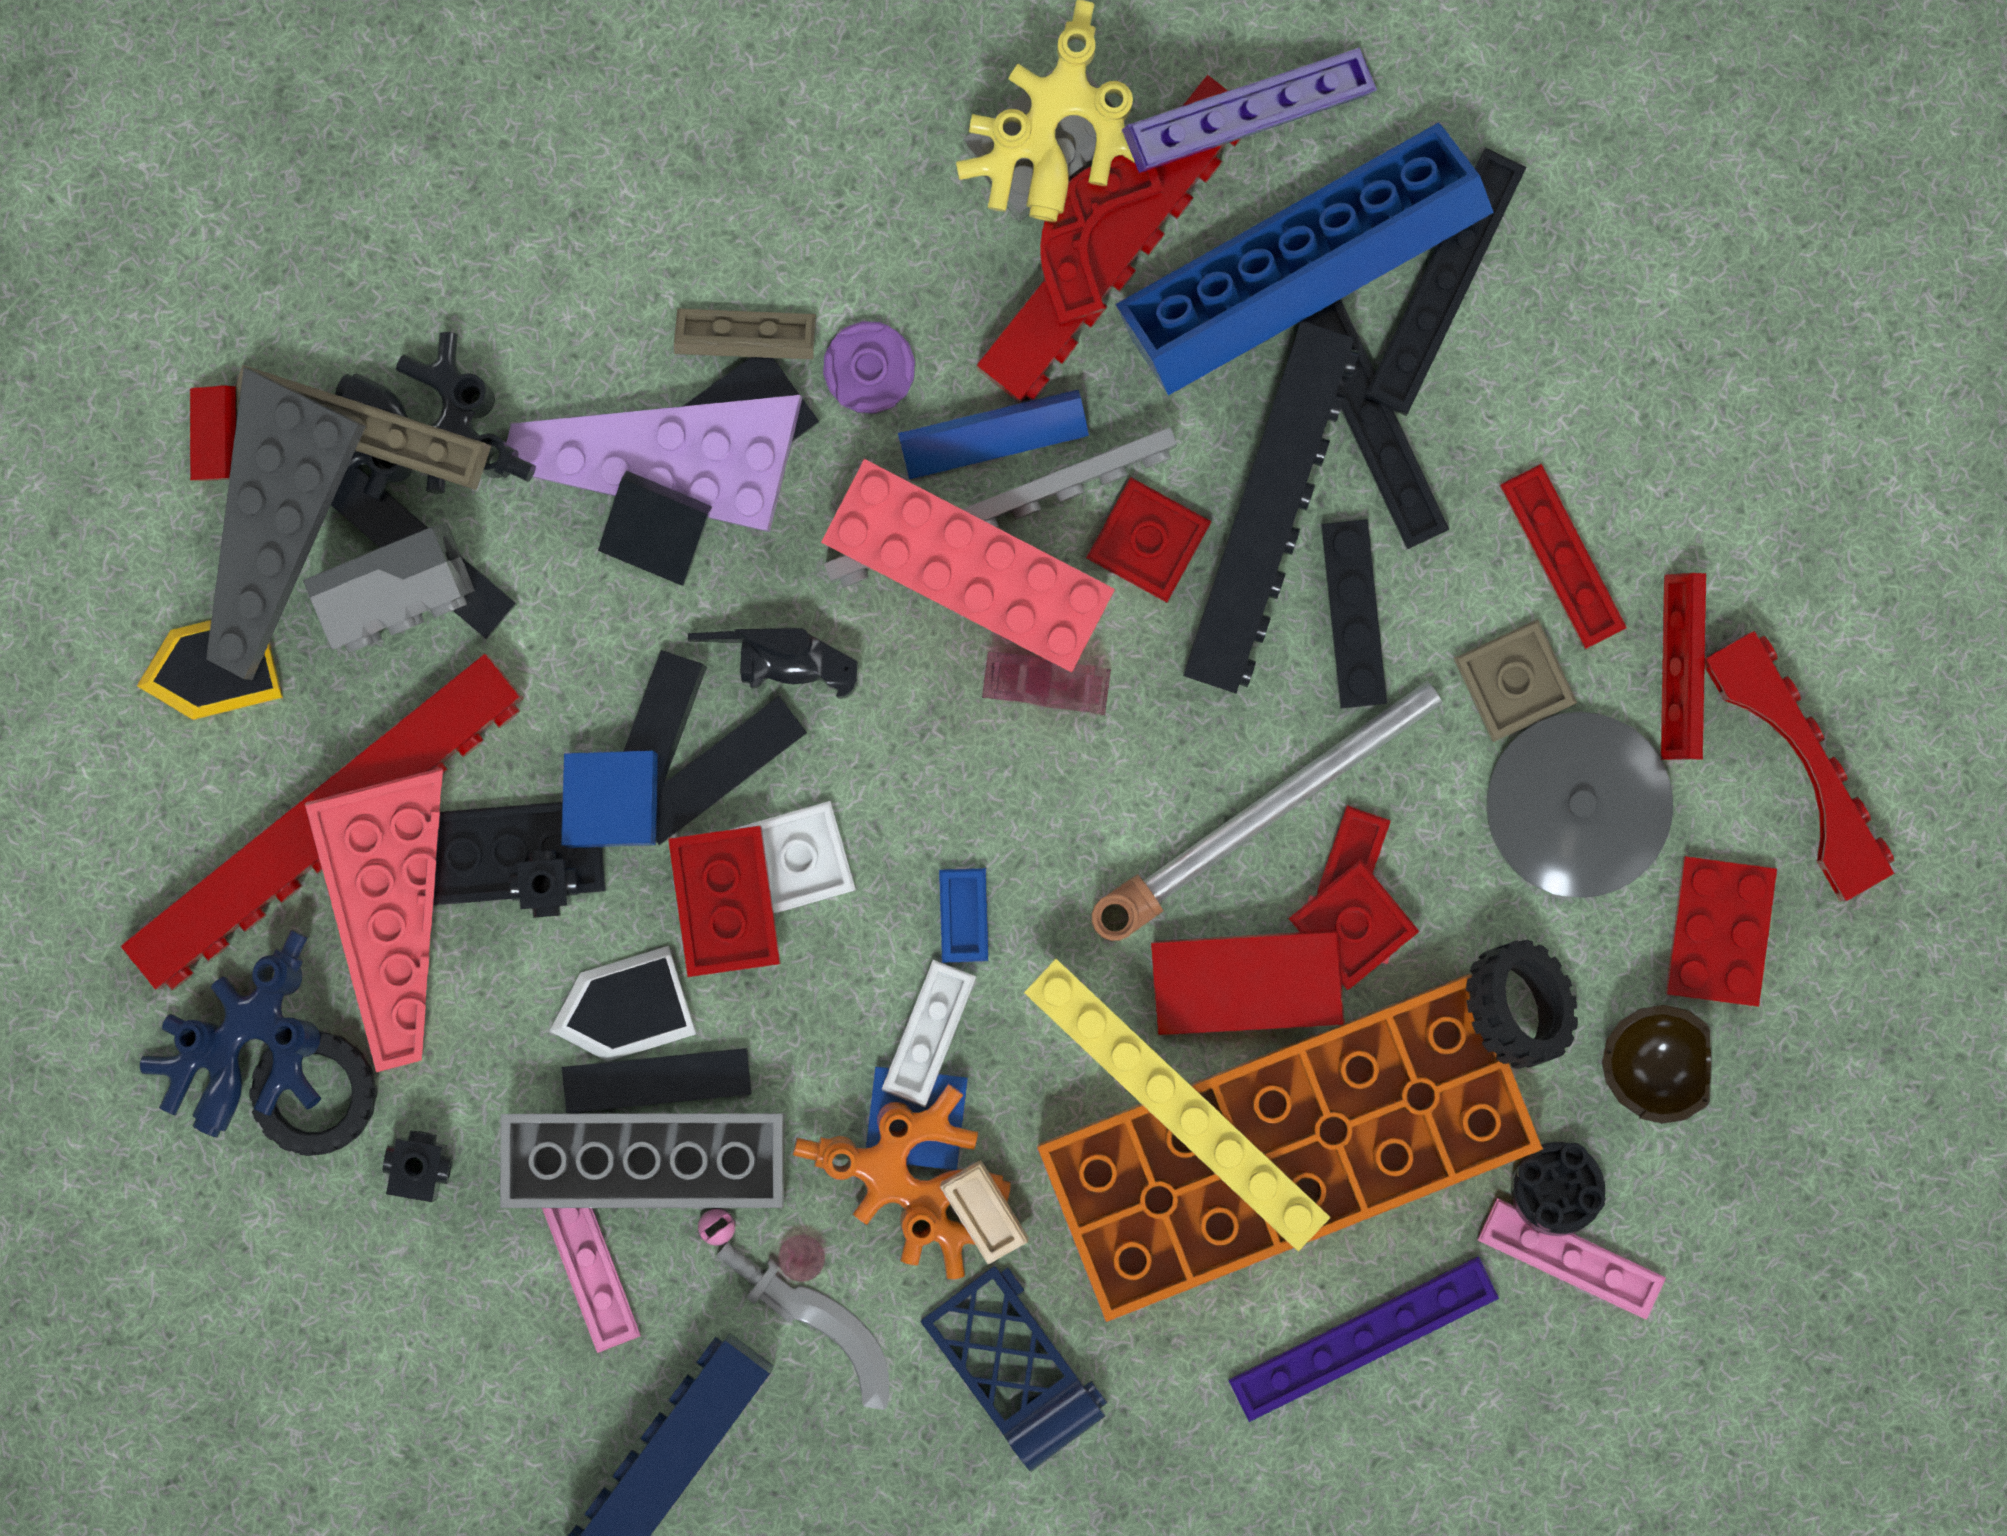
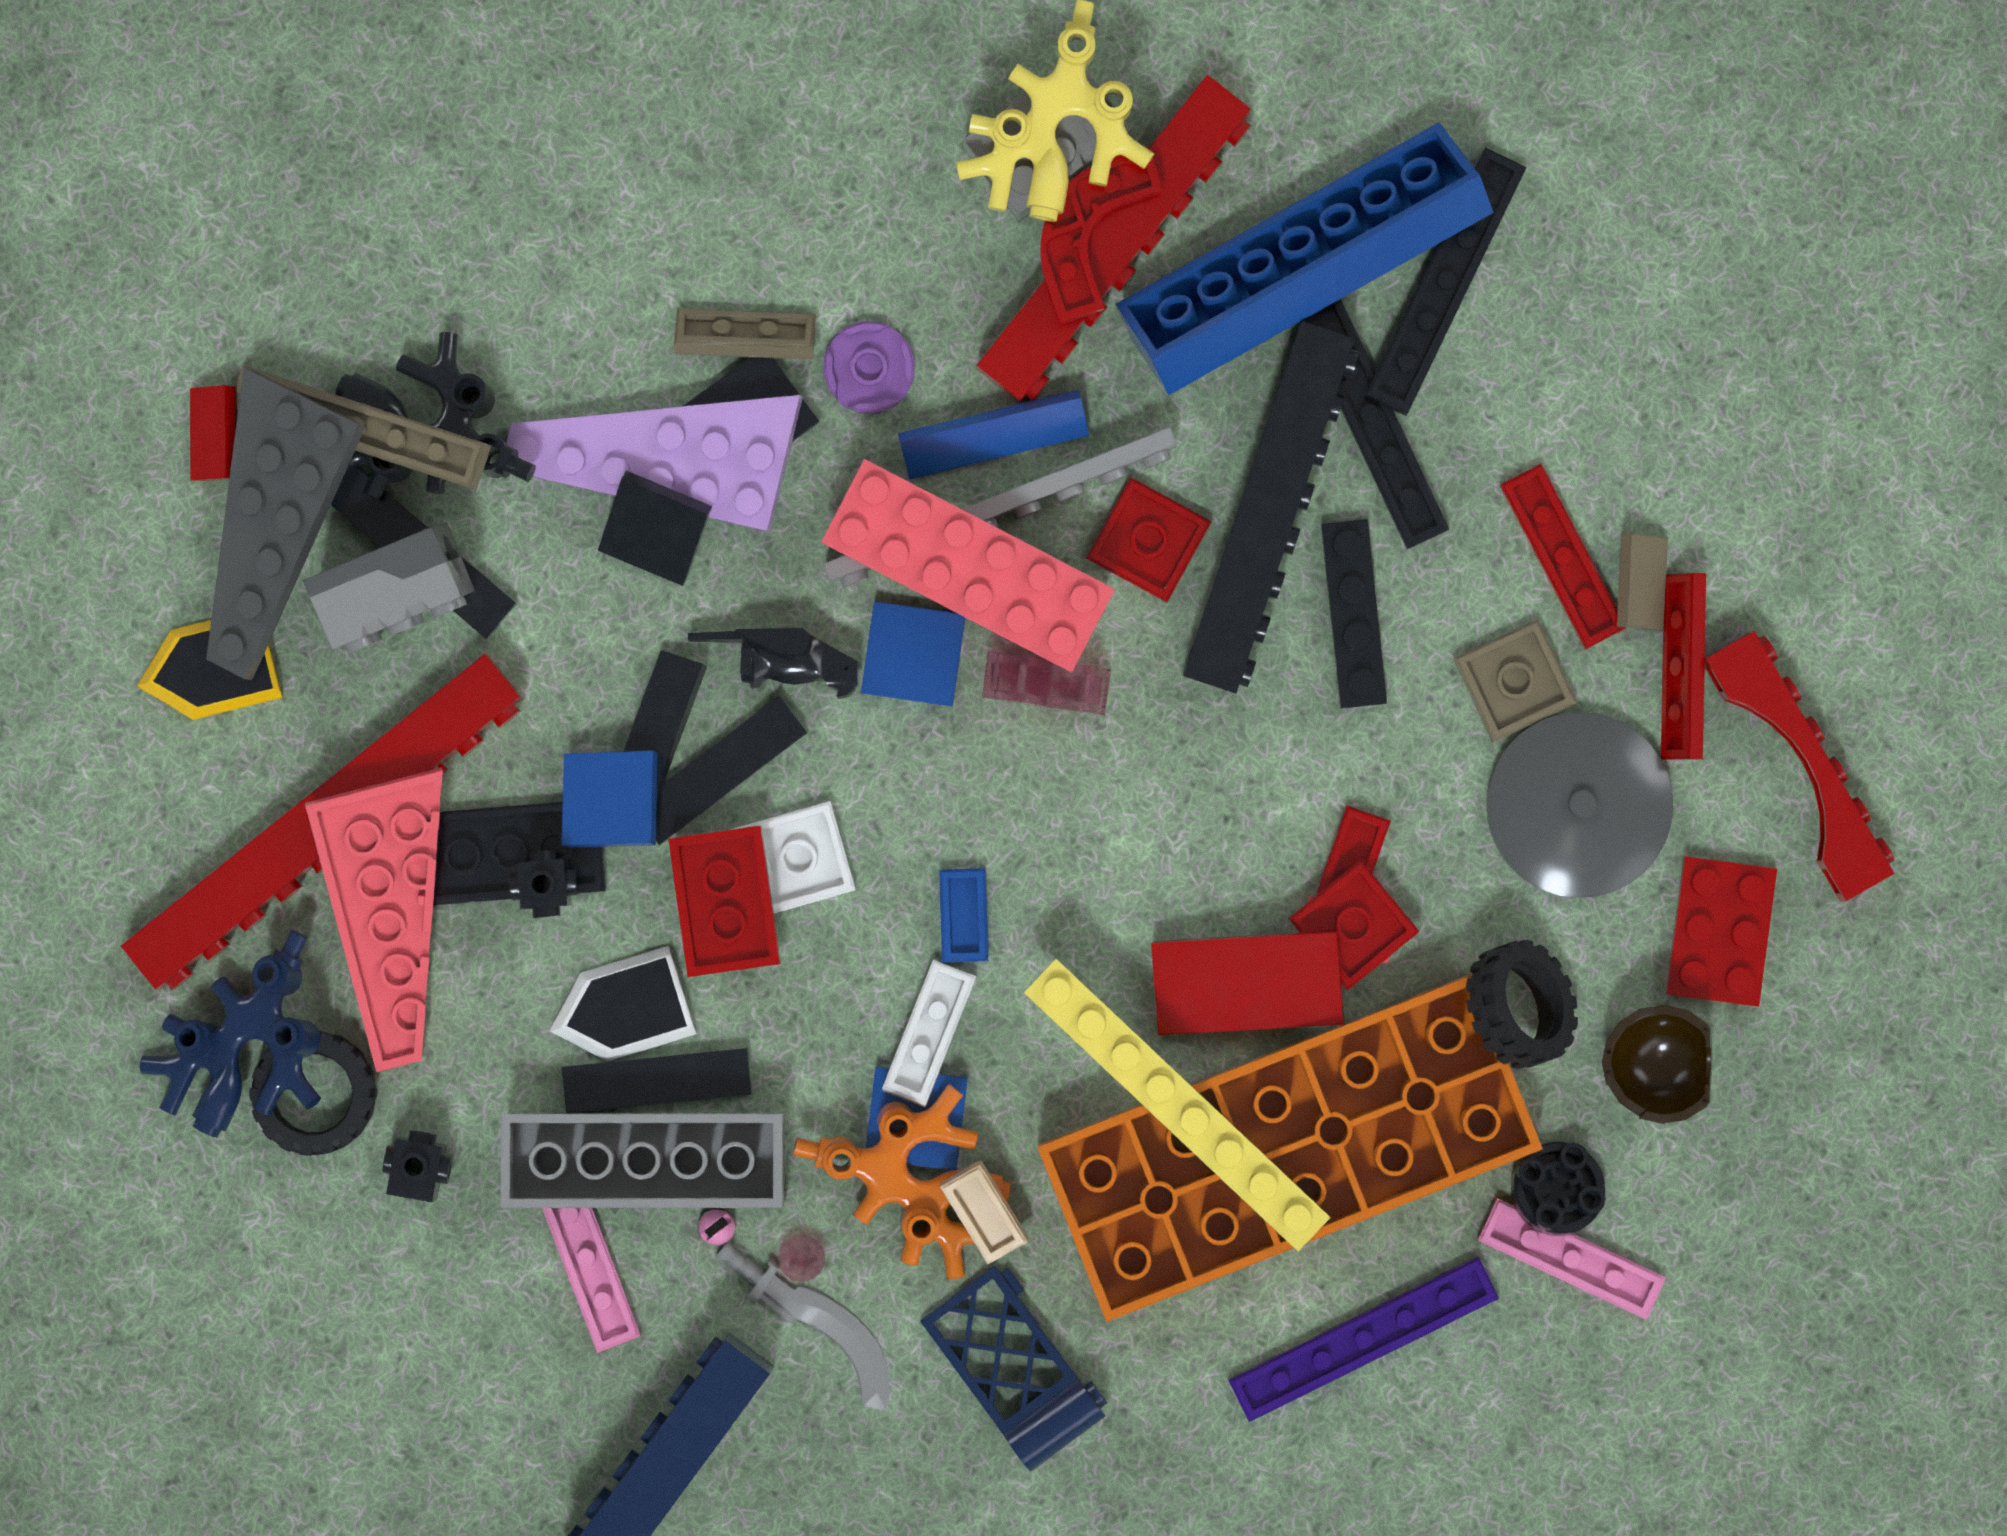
(913, 654): none -> blue tile
(1142, 897): flat silver piece -> none
(1248, 110): tile -> none
(1642, 582): none -> dark tan tile

